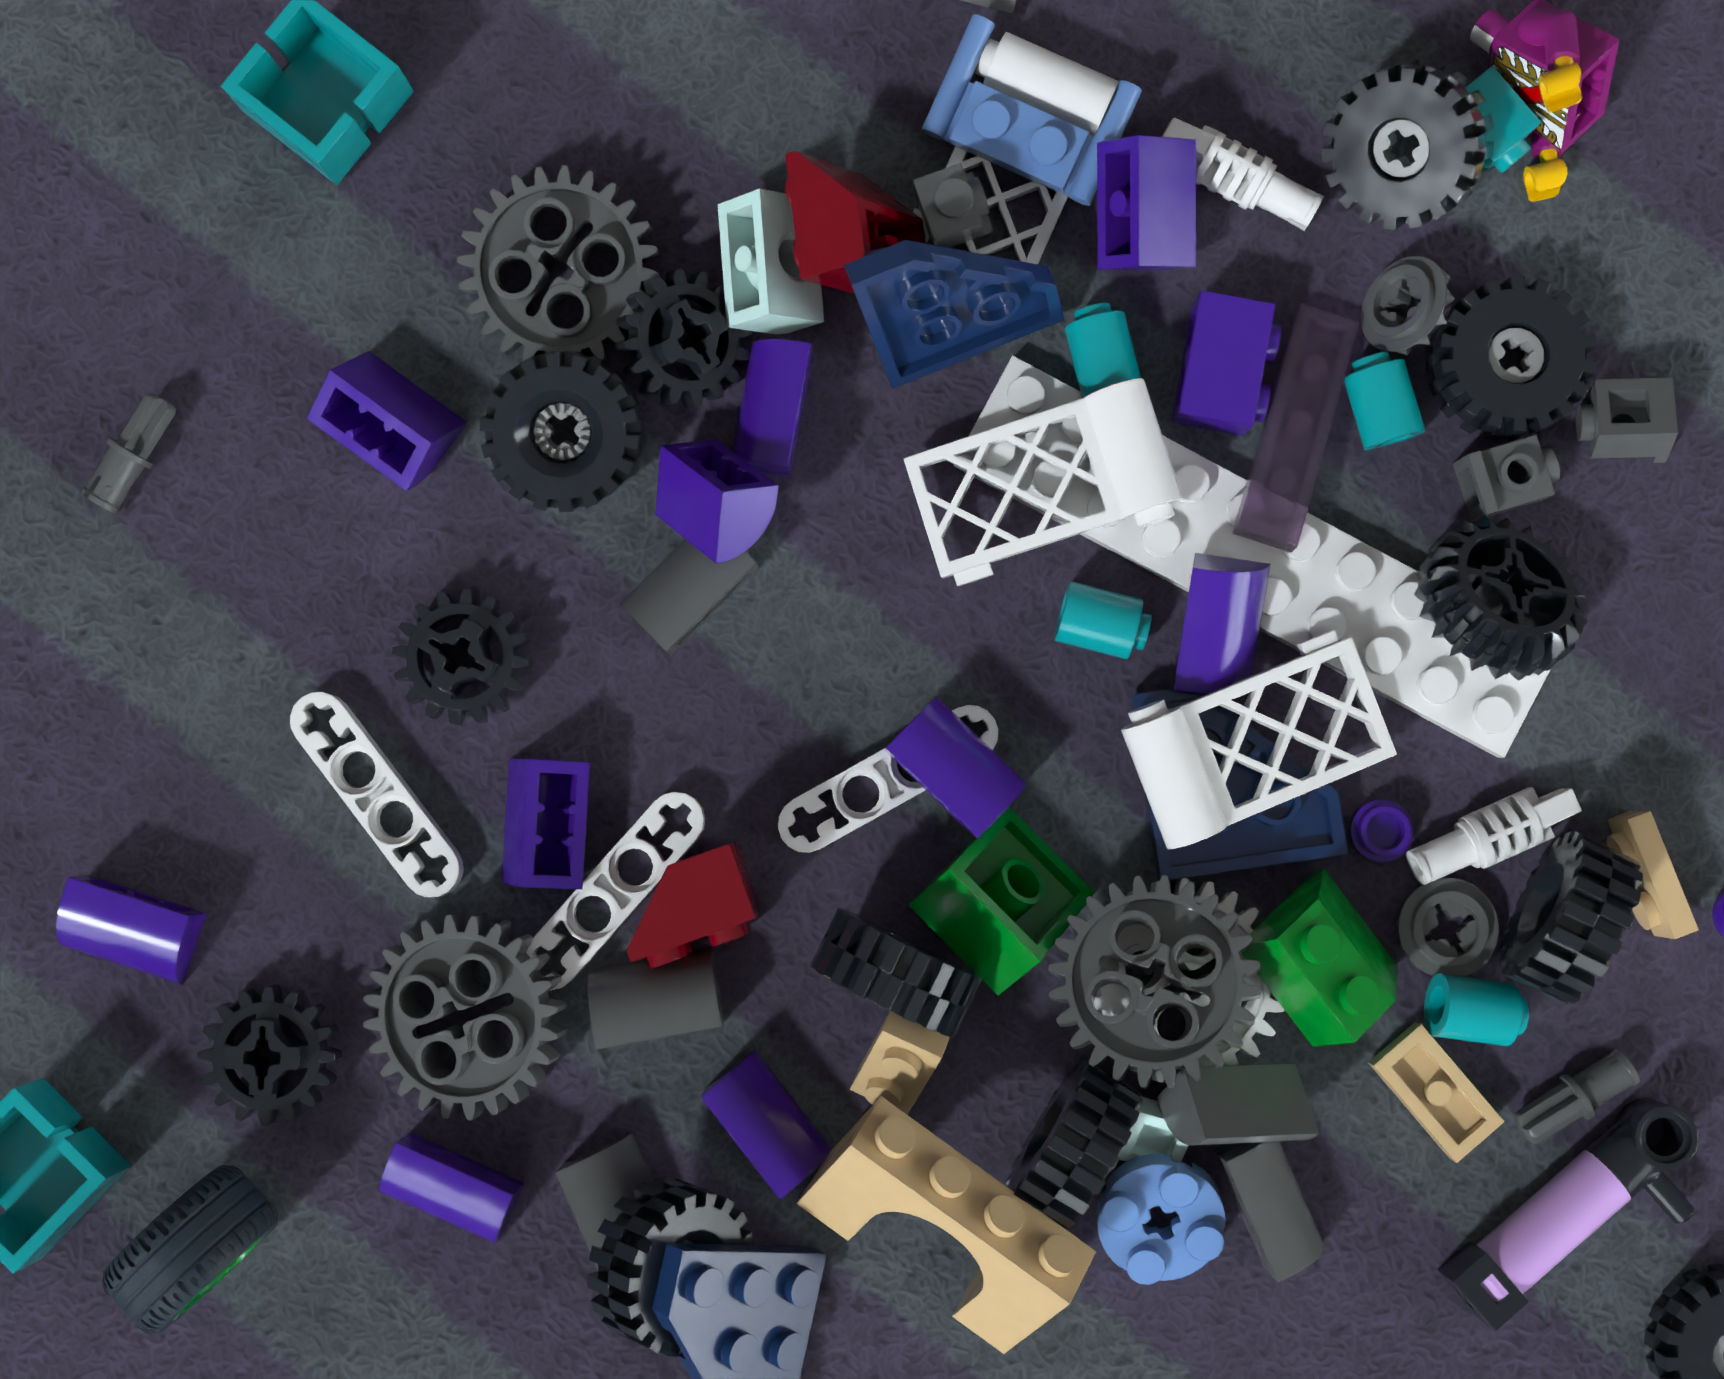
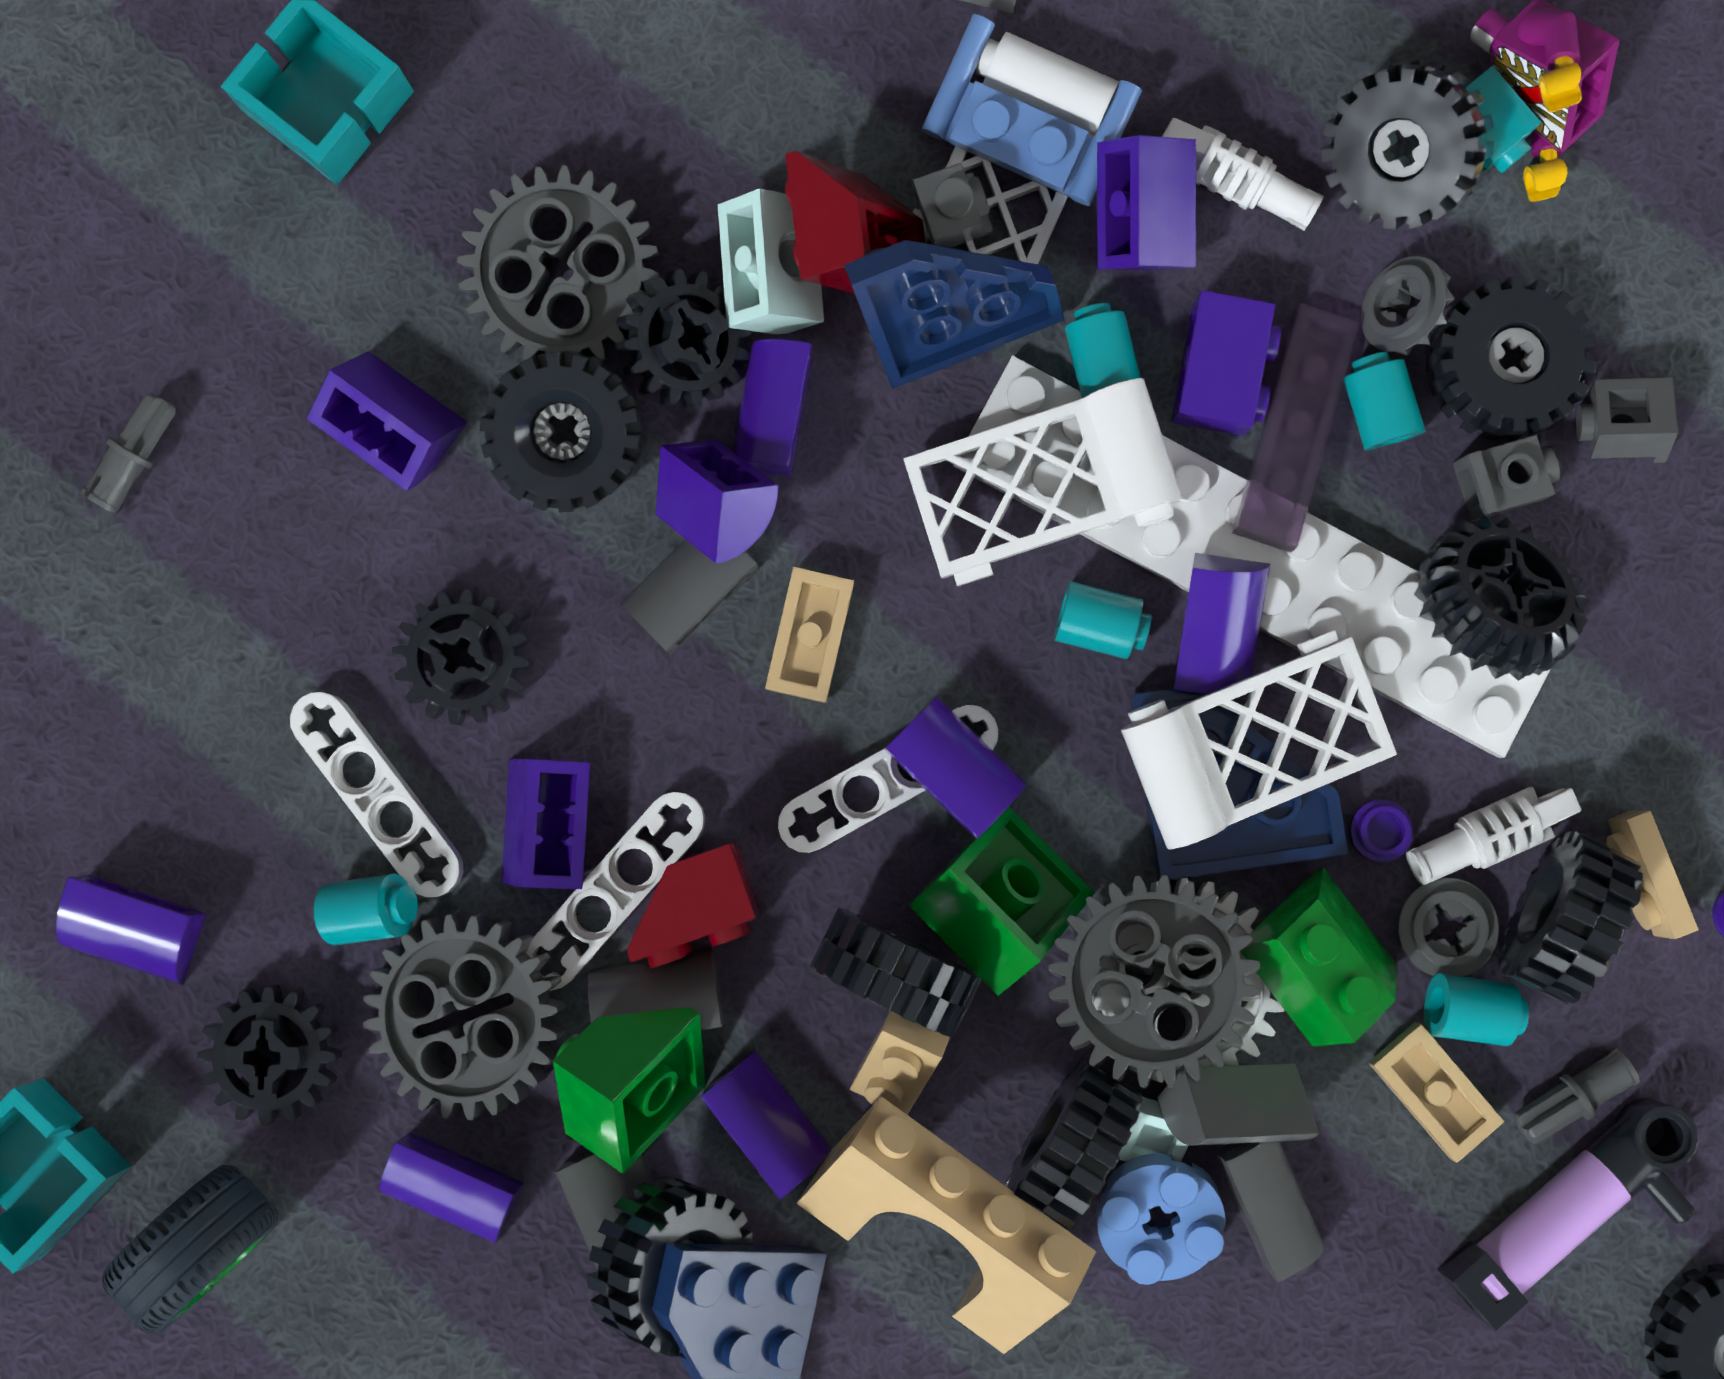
(365, 909): none -> teal brick
(629, 1080): none -> green slope
(809, 635): none -> tan plate

